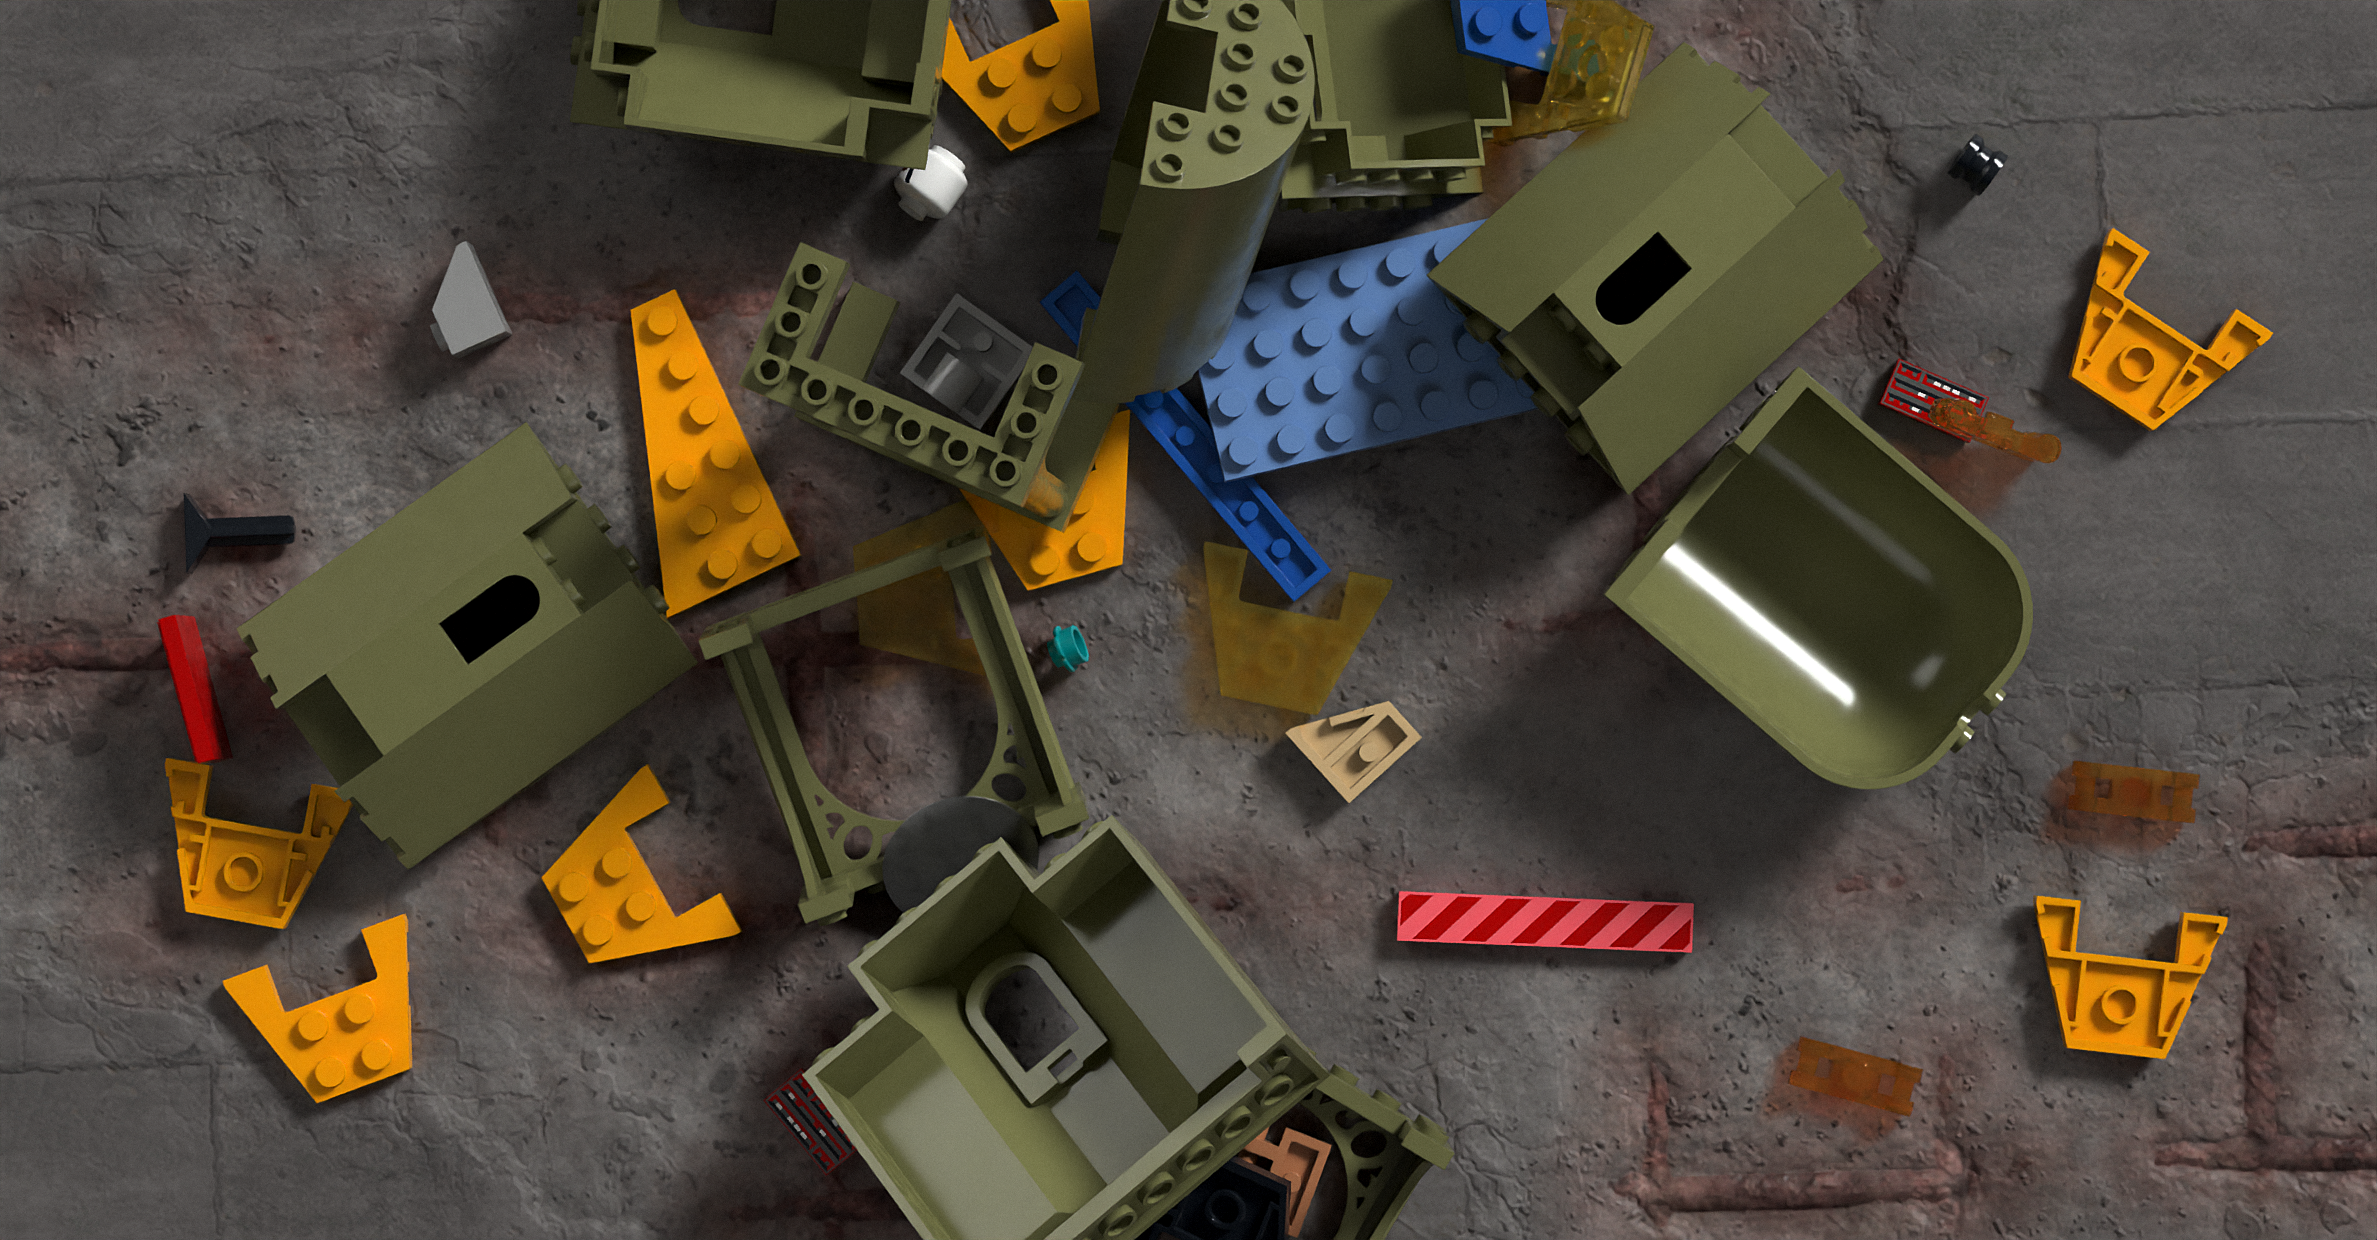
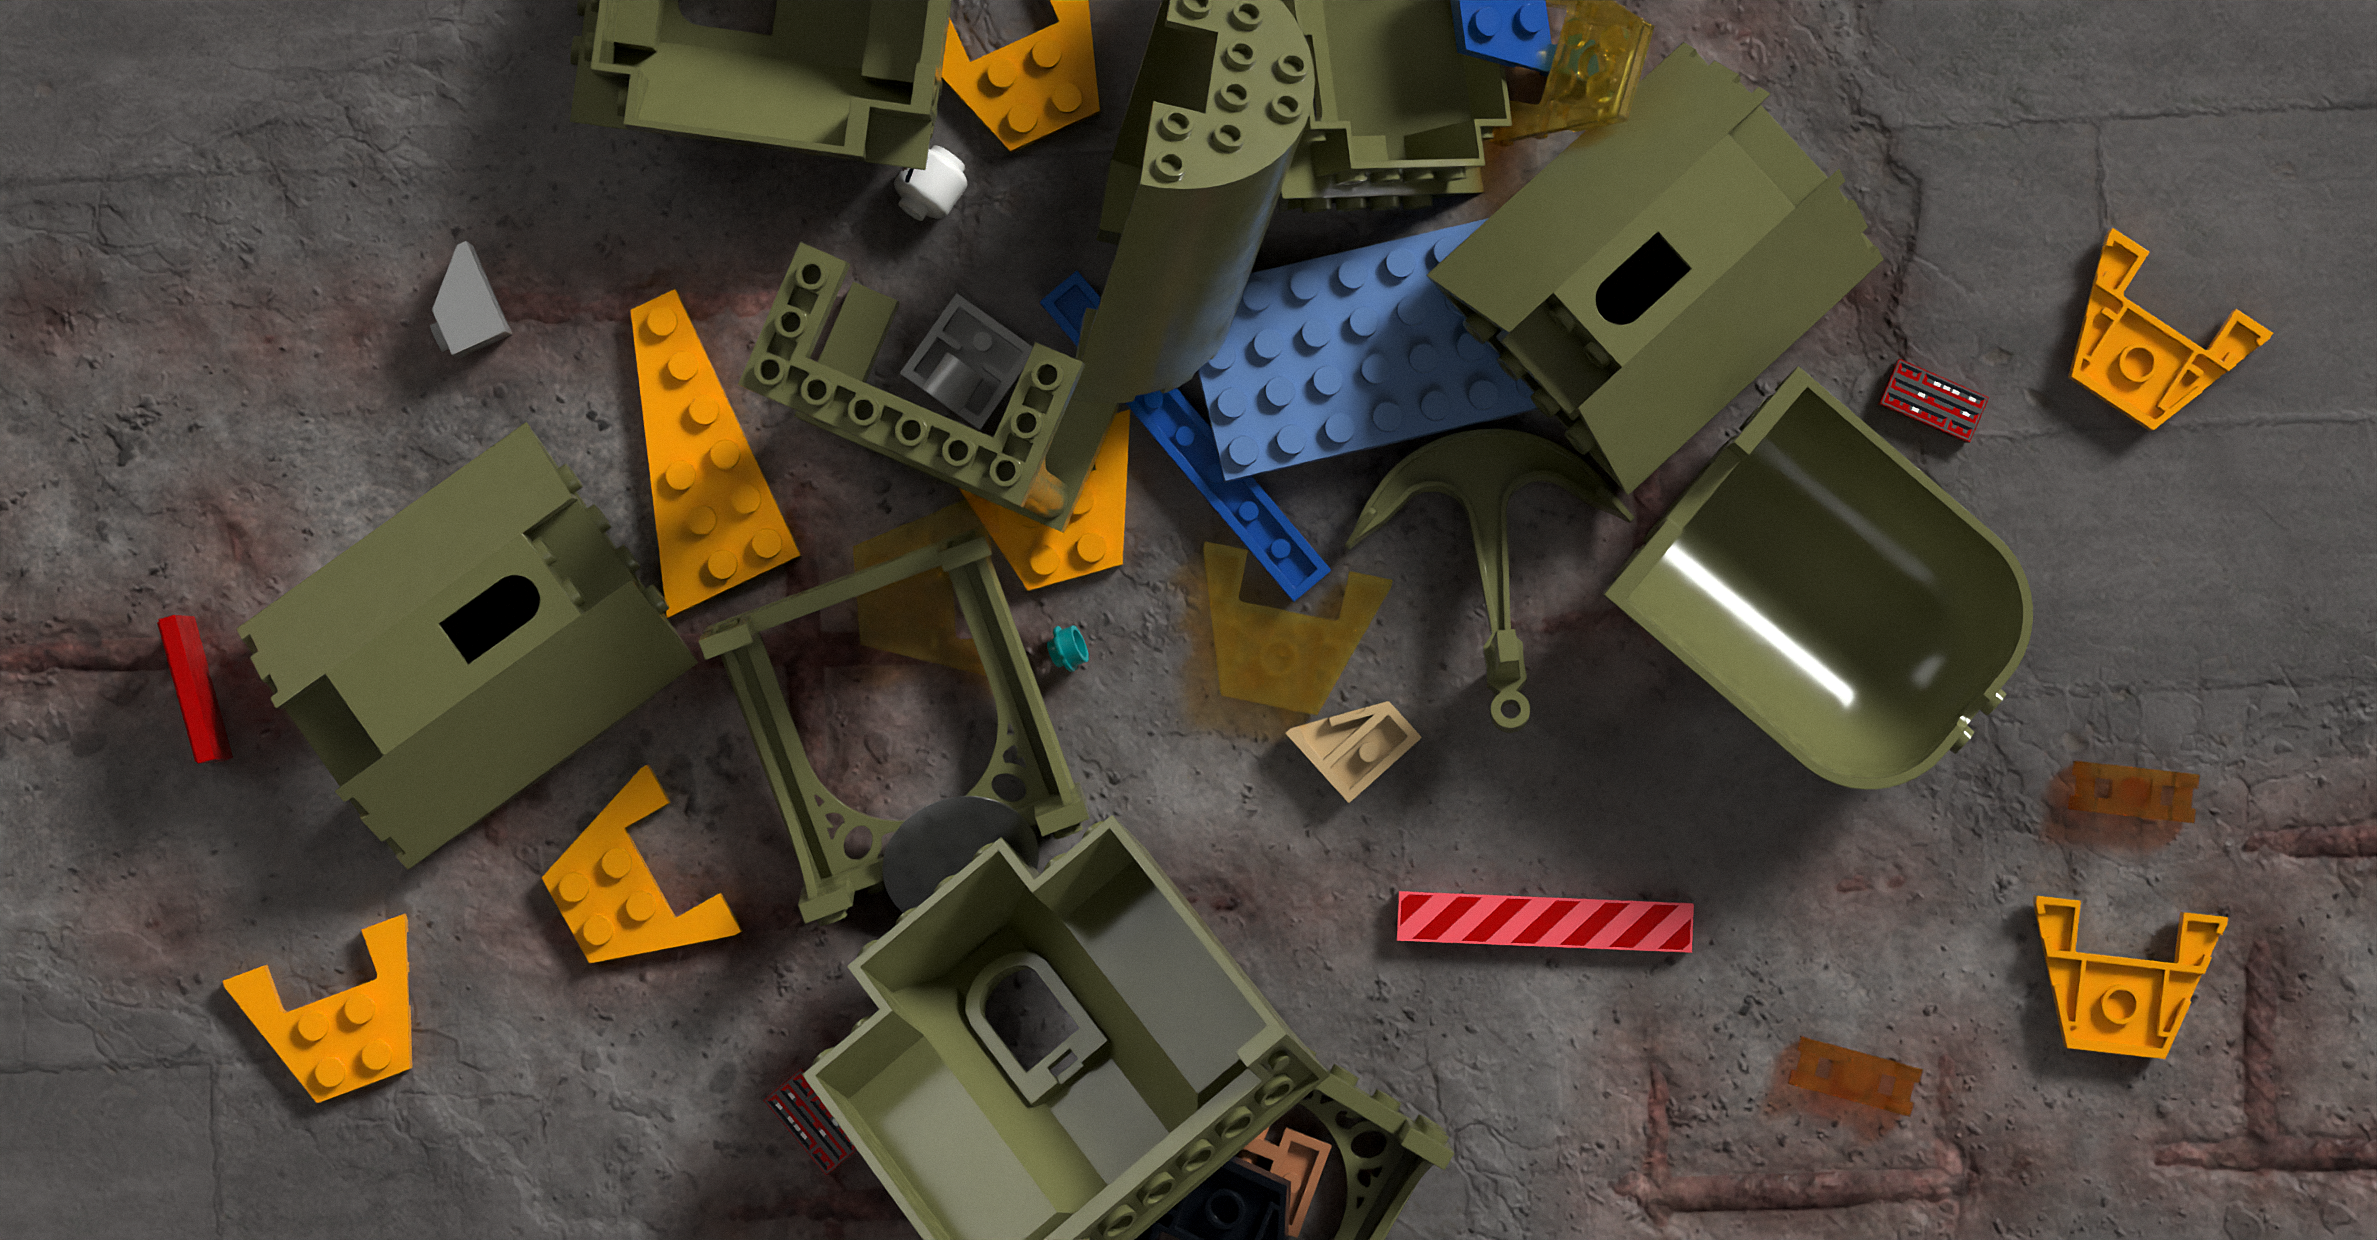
(231, 532): black piece -> none
(247, 868): light orange wing -> none
(1483, 474): none -> olive piece
(1977, 164): black wheel -> none
(1994, 431): clear orange plate -> none

